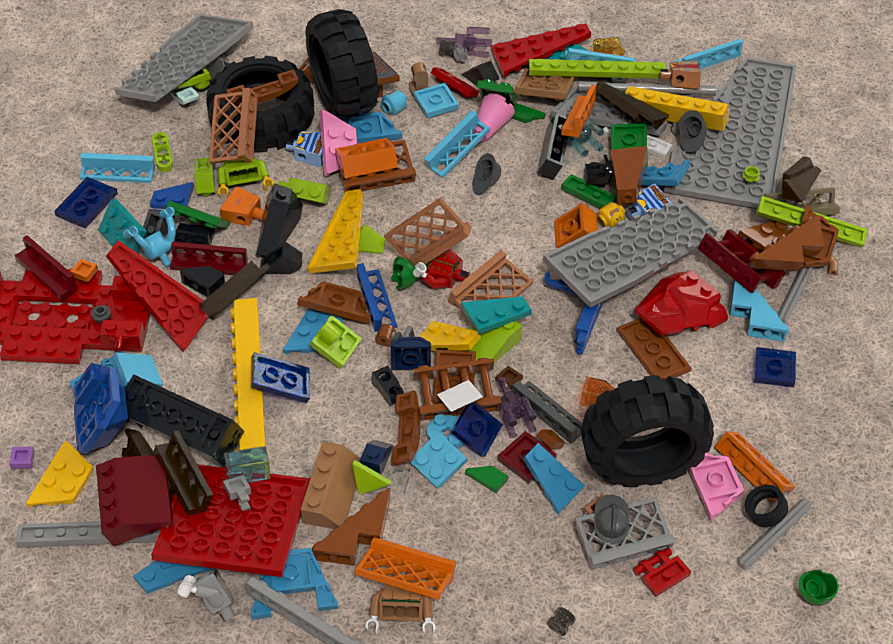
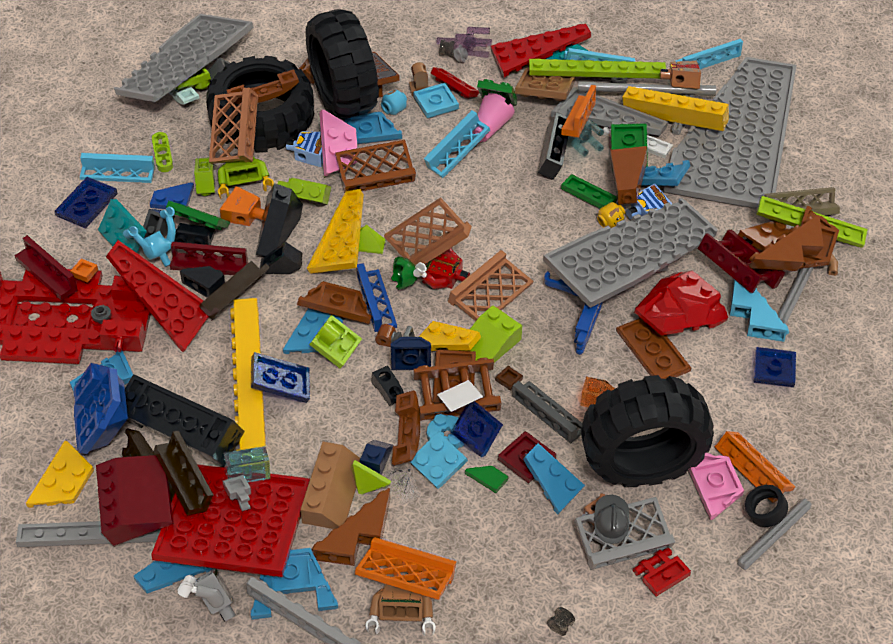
(21, 457): medium lavender plate -> none
(138, 365): medium azure tile -> none
(366, 158): orange slope -> none
(481, 72): pearl dark grey slope -> none
(486, 173): dark grey piece -> none
(495, 312): teal wing -> none
(515, 408): clear purple plant -> none
(527, 114): green tile -> none
(550, 439): dark orange plate -> none
(574, 224): orange slope -> none
(599, 173): black bracket -> none
(608, 46): clear yellow piece -> none
(631, 107): dark brown wedge -> none
(692, 131): dark grey piece -> none
(751, 174): lime plate -> none
(799, 179): dark brown wedge -> none
(818, 587): green hair -> none

